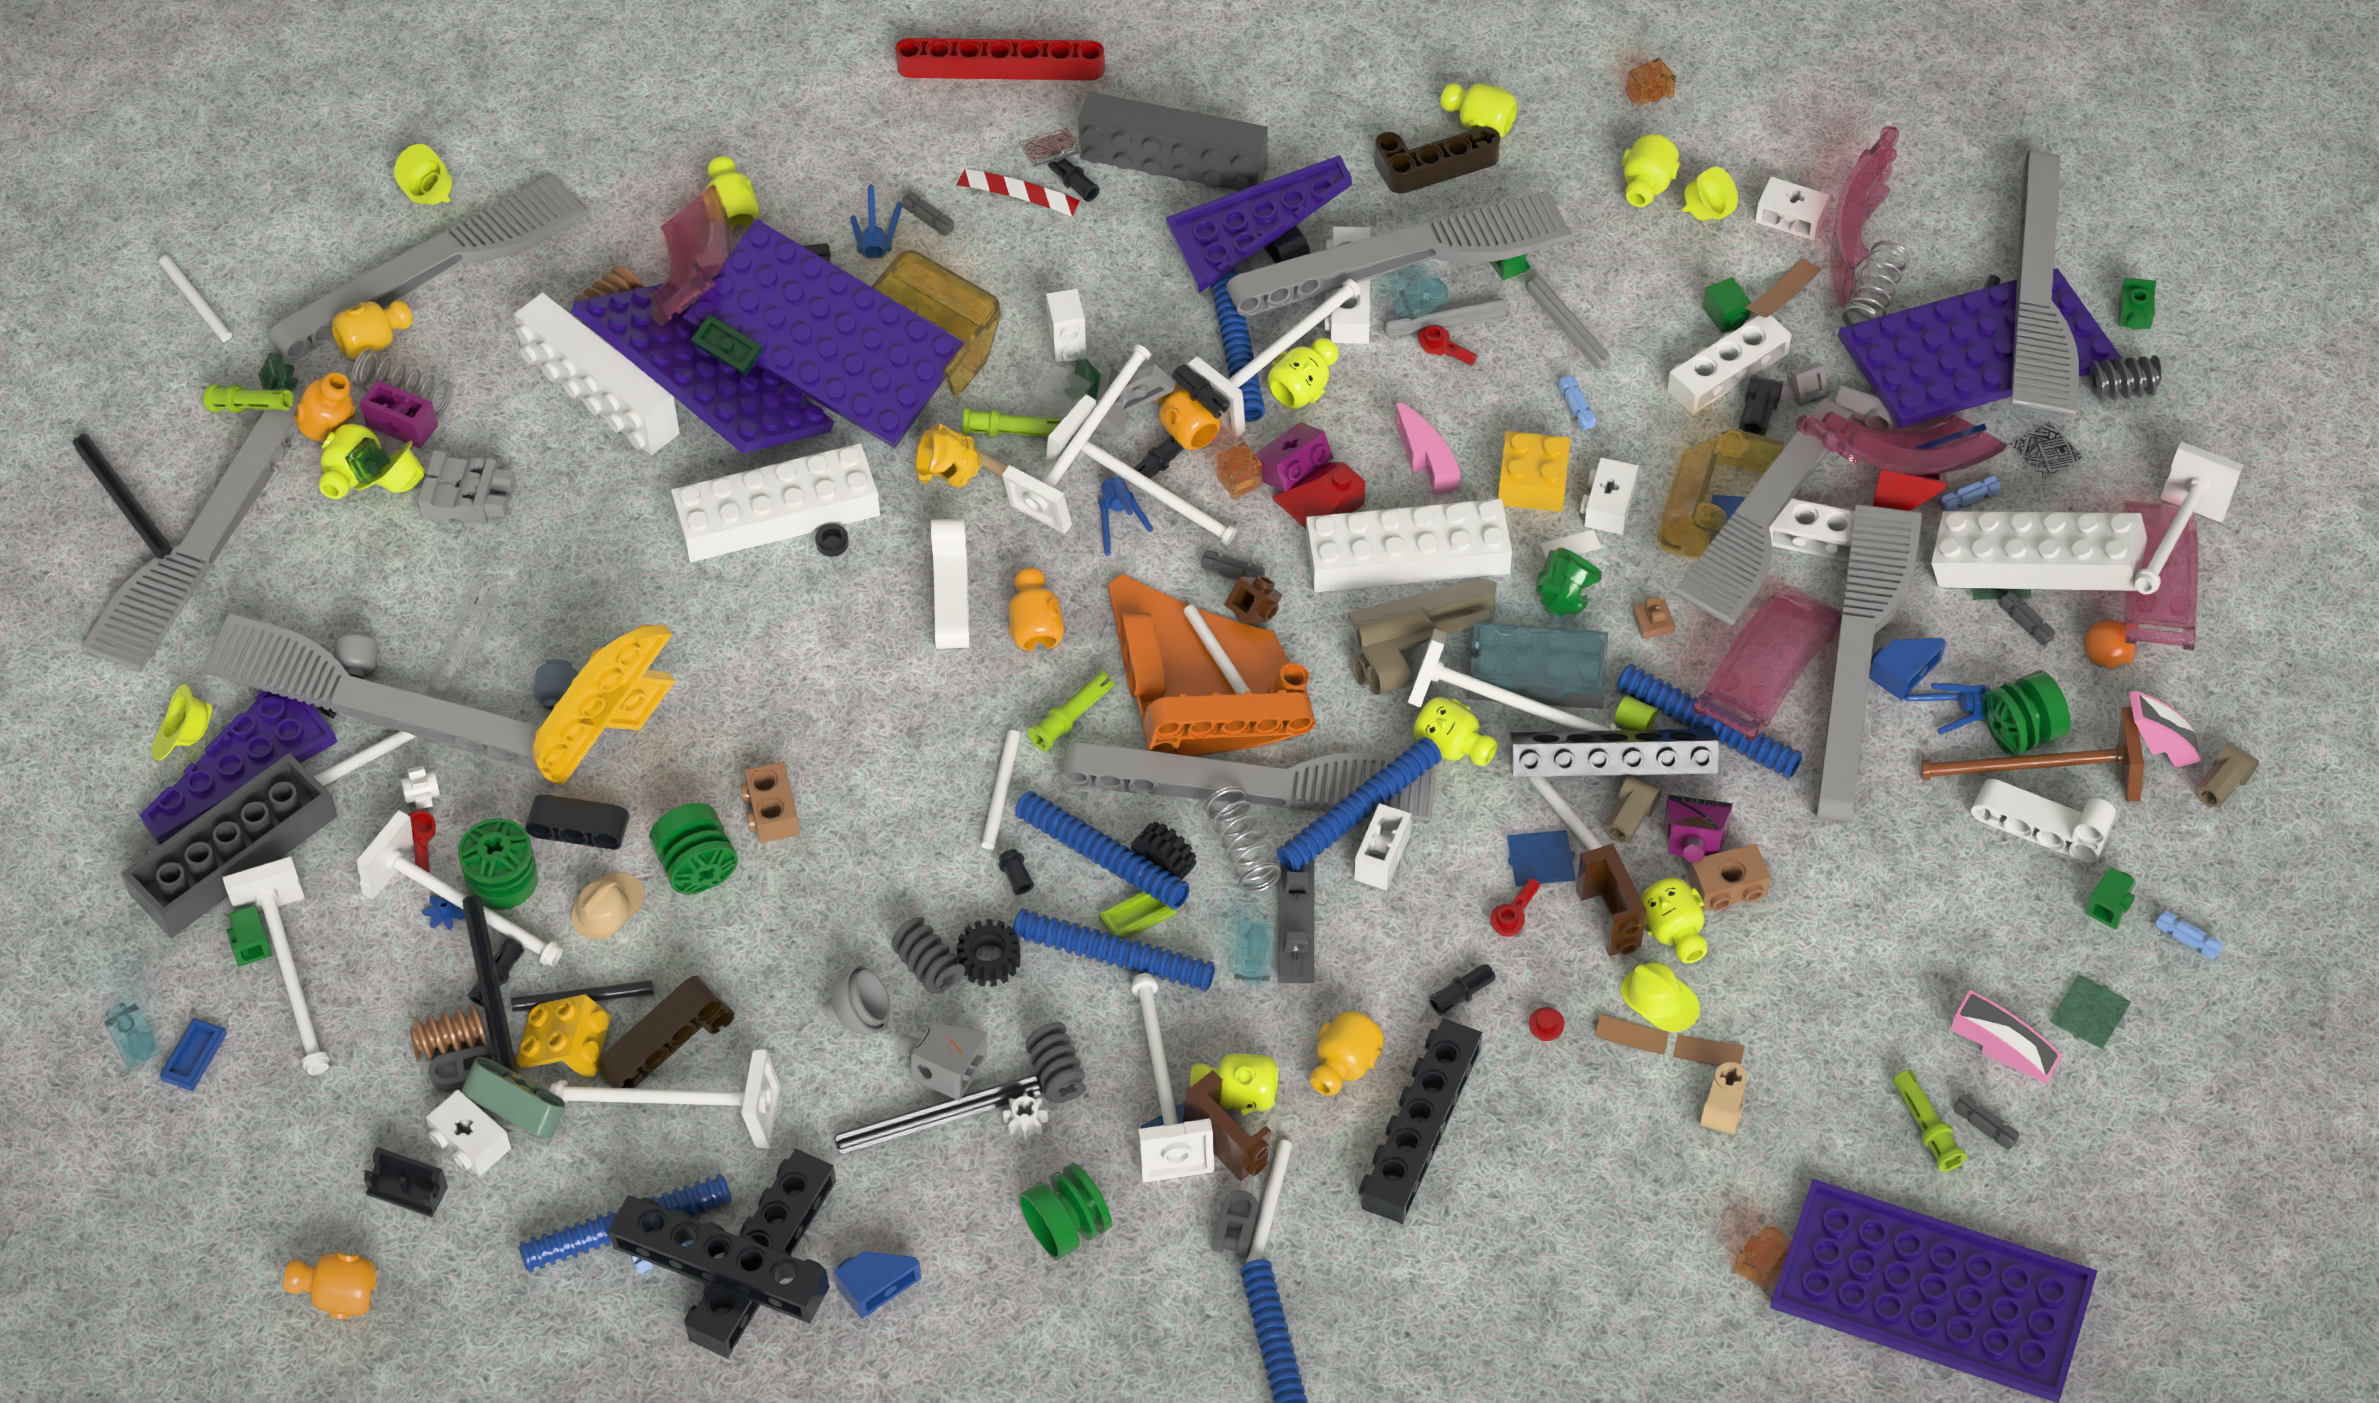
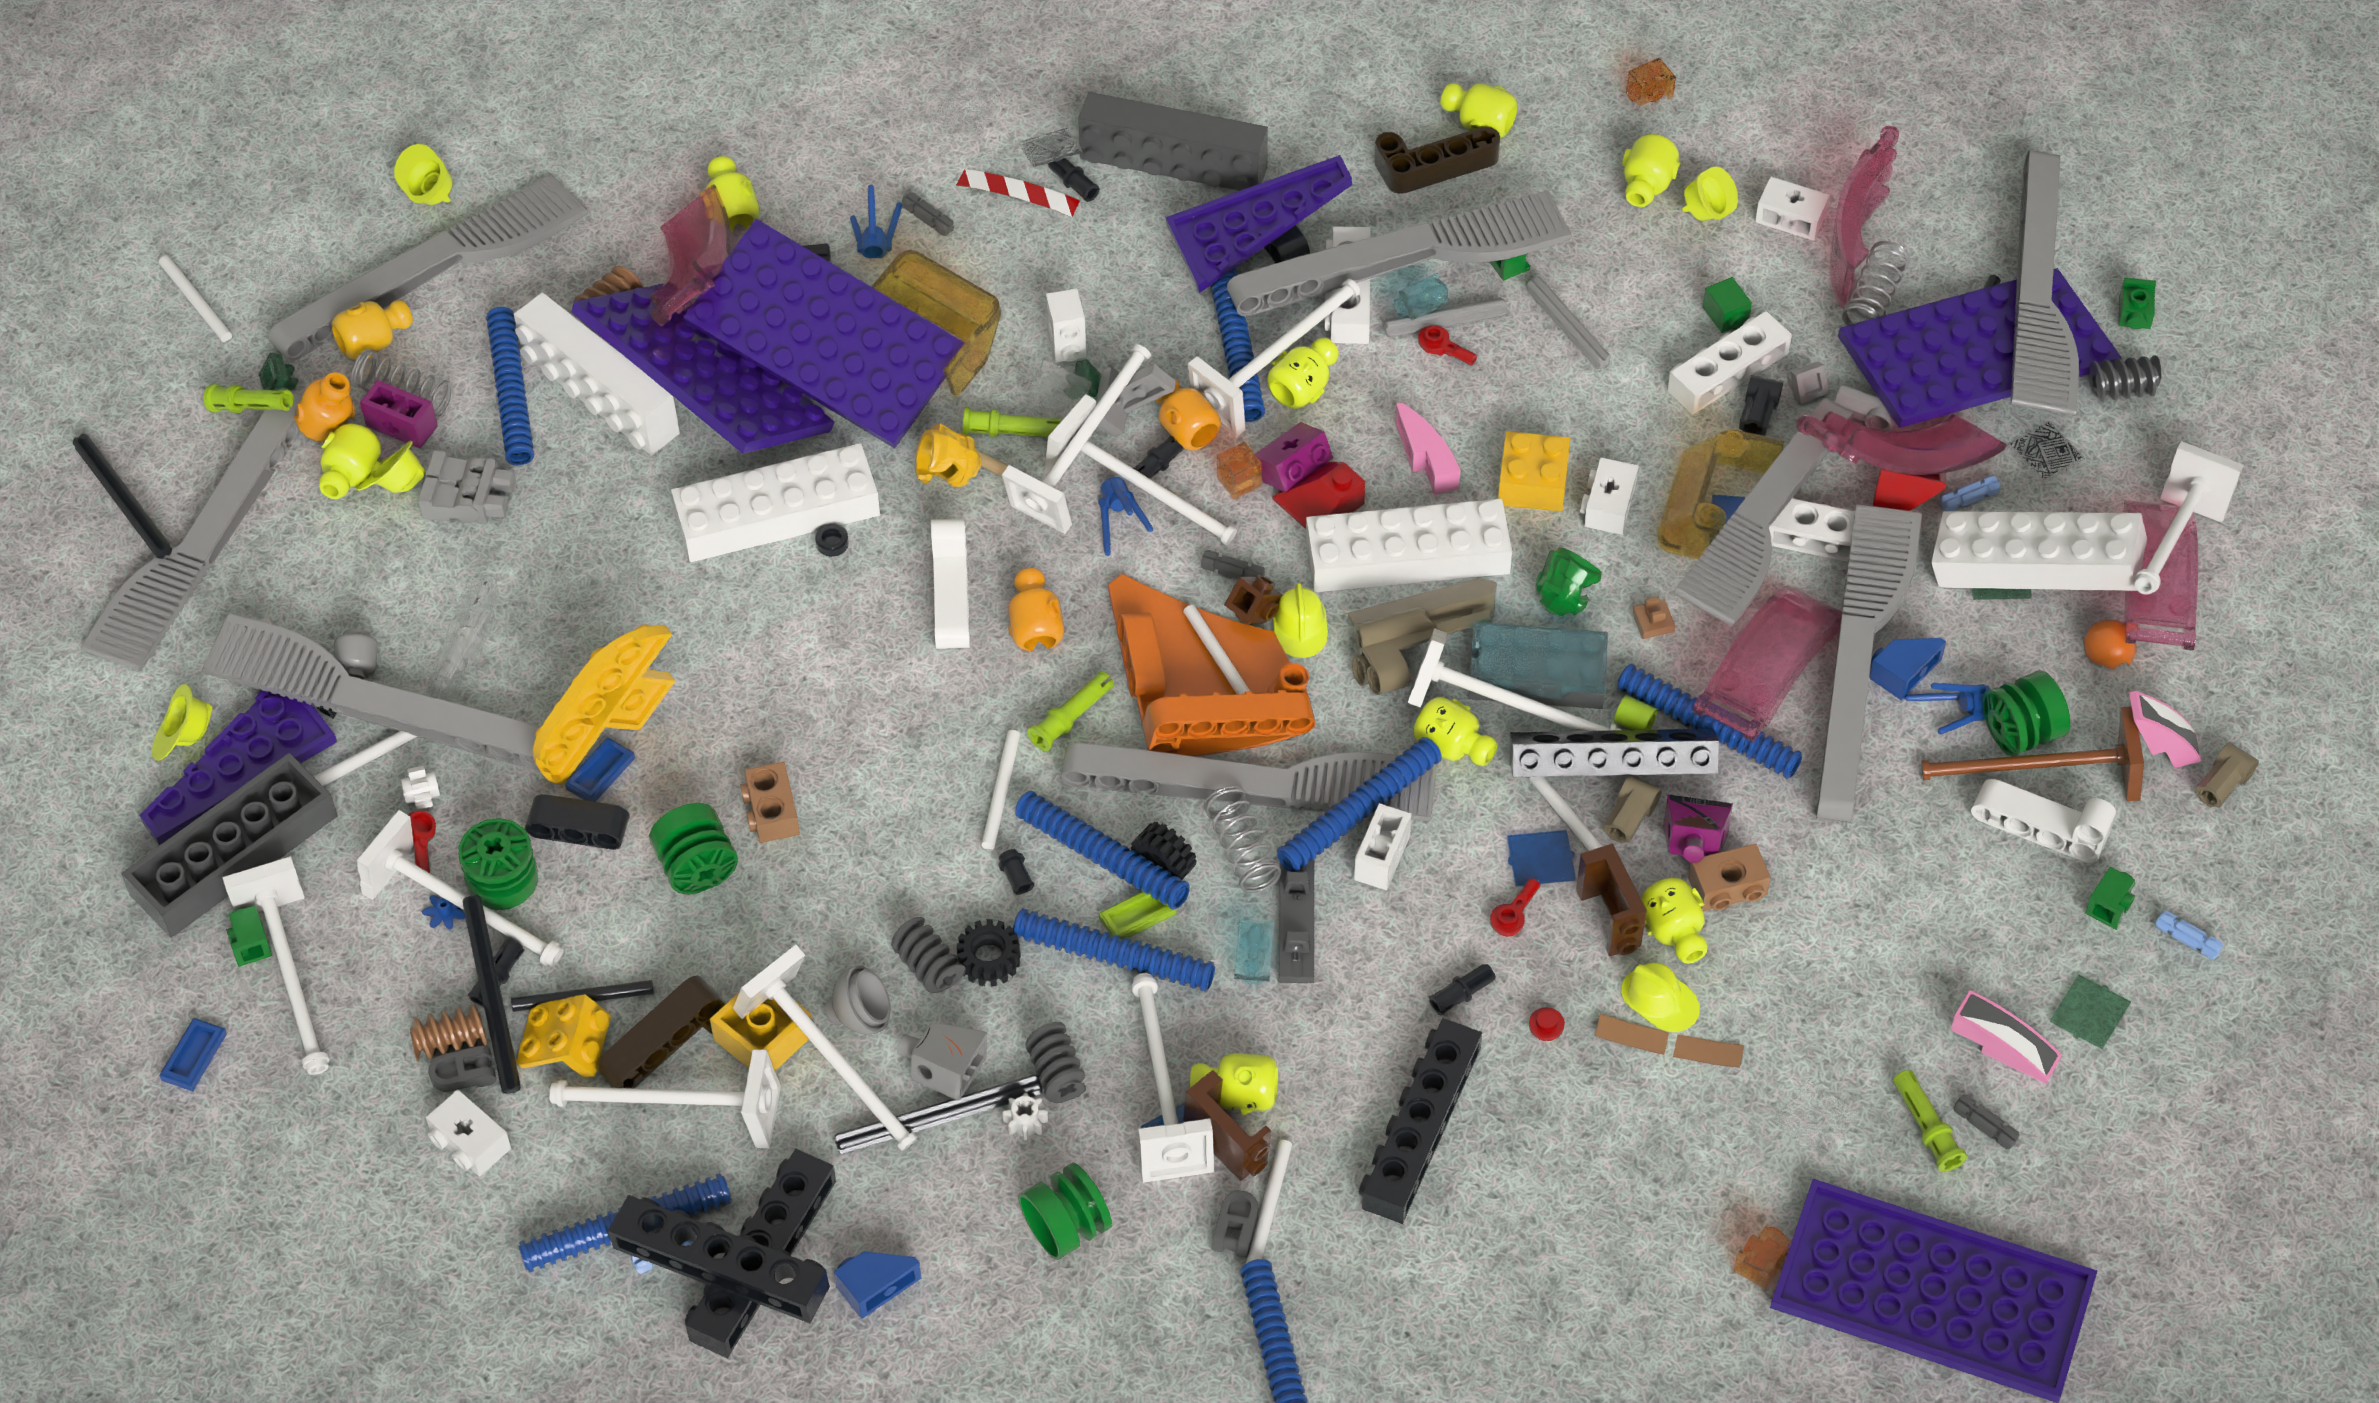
(131, 1034): clear light blue hips -> none
(336, 1283): light orange piece -> none
(367, 460): clear green tile -> none
(405, 1182): black hinge -> none
(510, 386): none -> blue piece
(513, 1097): sand green beam -> none
(553, 681): sand blue head -> none
(600, 770): none -> blue tile
(607, 905): tan piece -> none
(727, 345): dark green plate -> none
(762, 1029): none -> yellow brick
(772, 984): none -> white tile
(1000, 59): red beam -> none
(1200, 390): black axle -> none
(1301, 622): none -> neon yellow piece
(1346, 1051): yellow piece -> none
(1577, 402): light blue axle -> none
(1577, 543): white sticker -> none
(1725, 1101): tan piece -> none
(1785, 289): medium nougat sticker -> none
(1952, 437): clear blue piece -> none
(2027, 618): dark grey axle -> none

